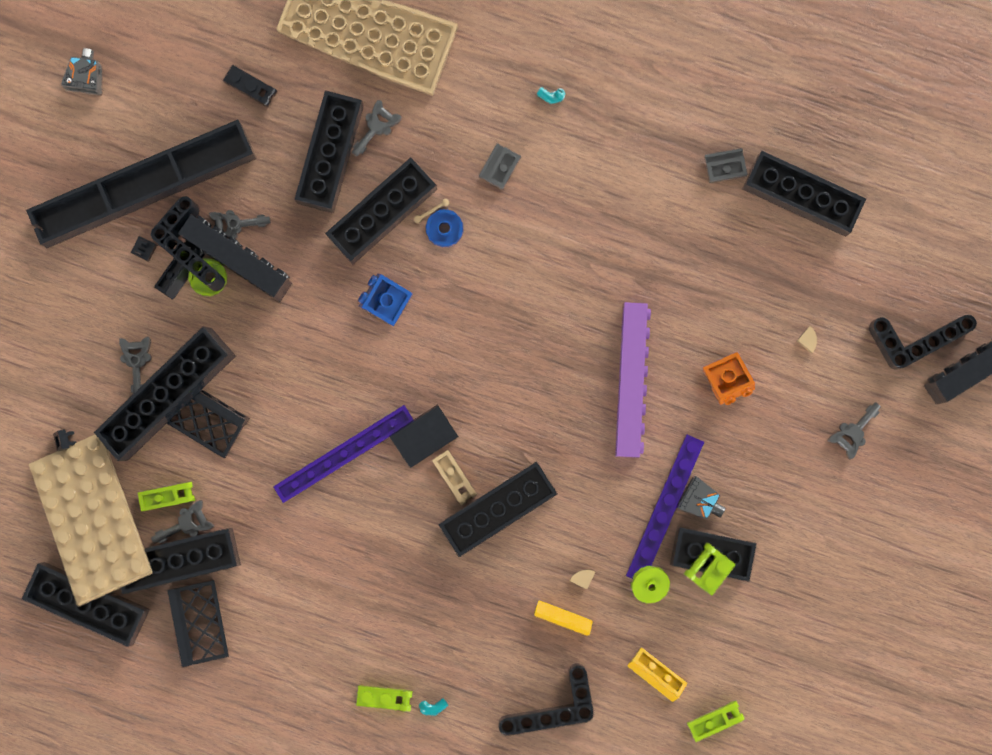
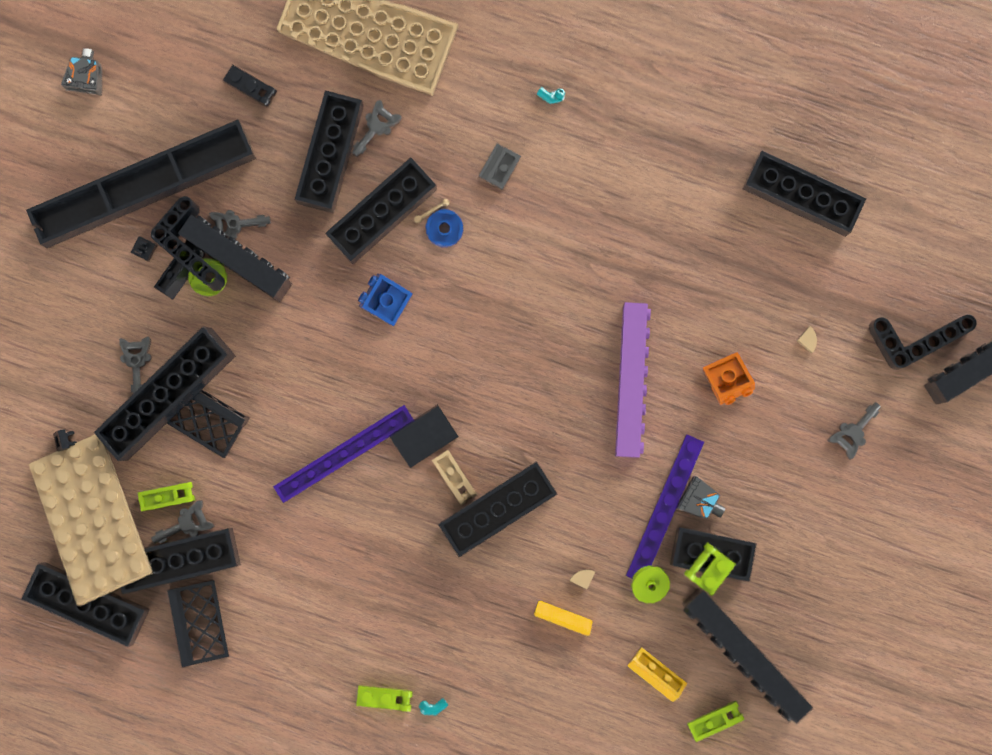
(554, 712): black beam -> none
(725, 165): dark grey plate -> none
(750, 659): none -> black brick

